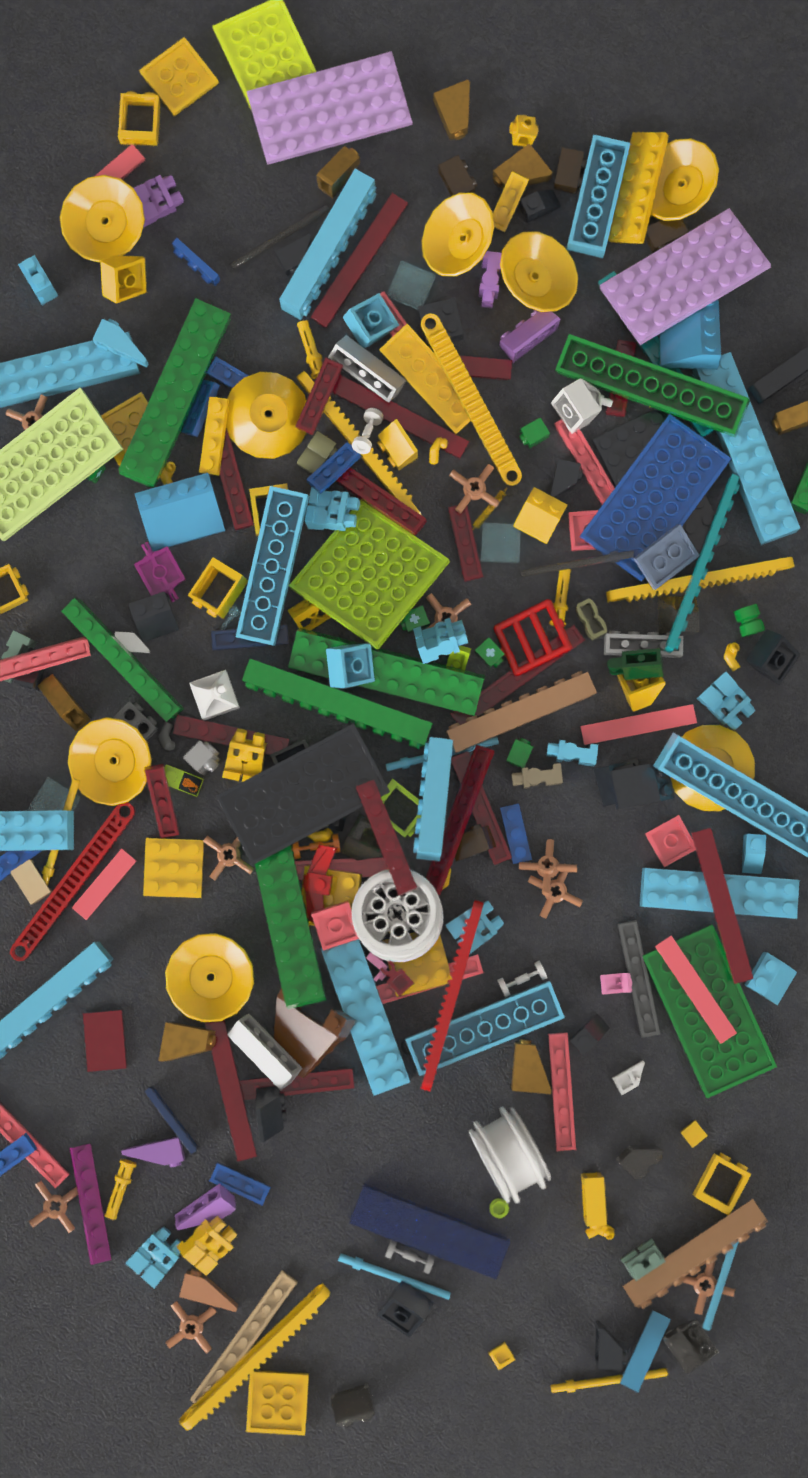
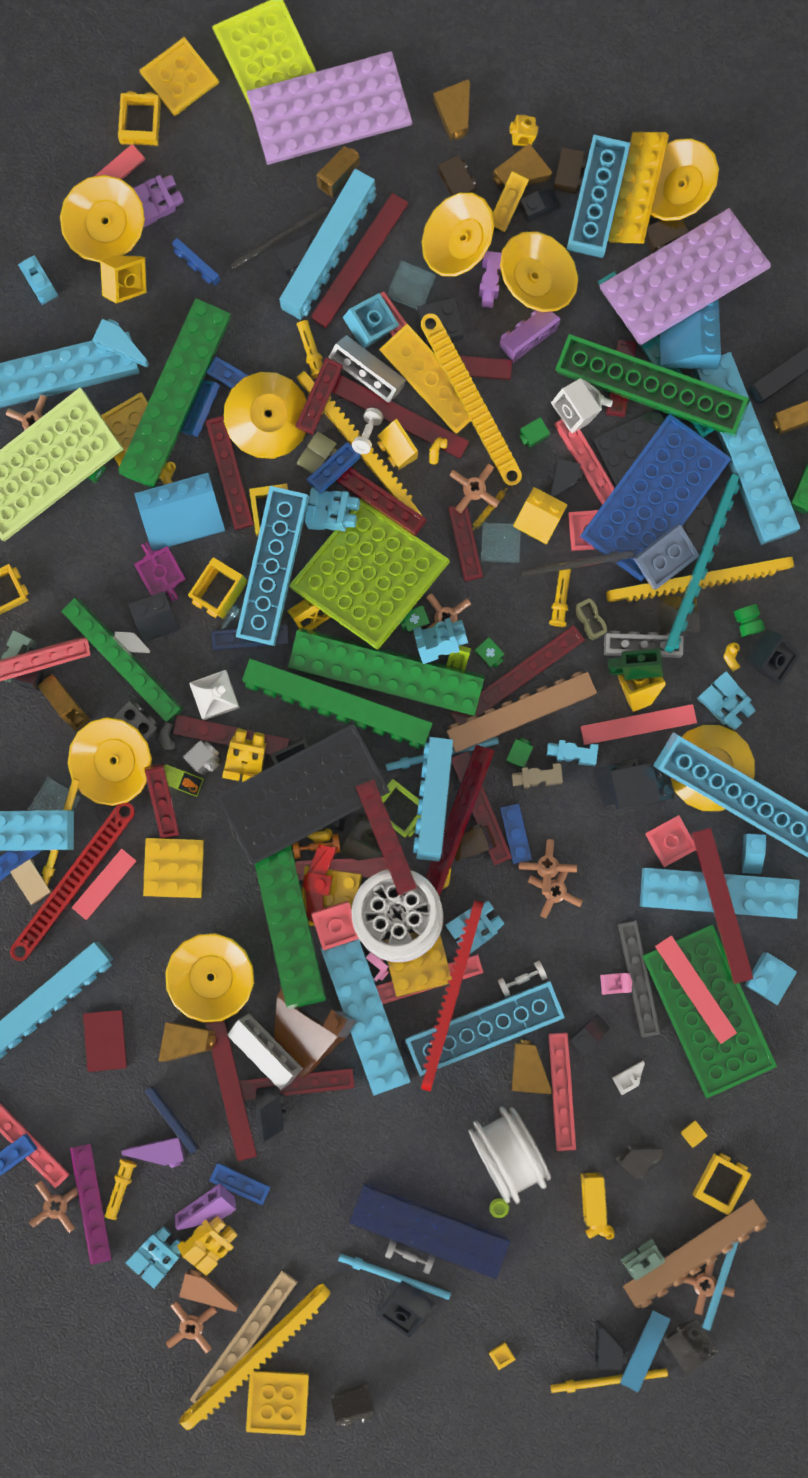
(214, 436): yellow plate -> none
(221, 856): nougat bar -> none
(350, 665): medium azure slope -> none
(398, 980): dark red plate -> none
(550, 653): red bar -> none

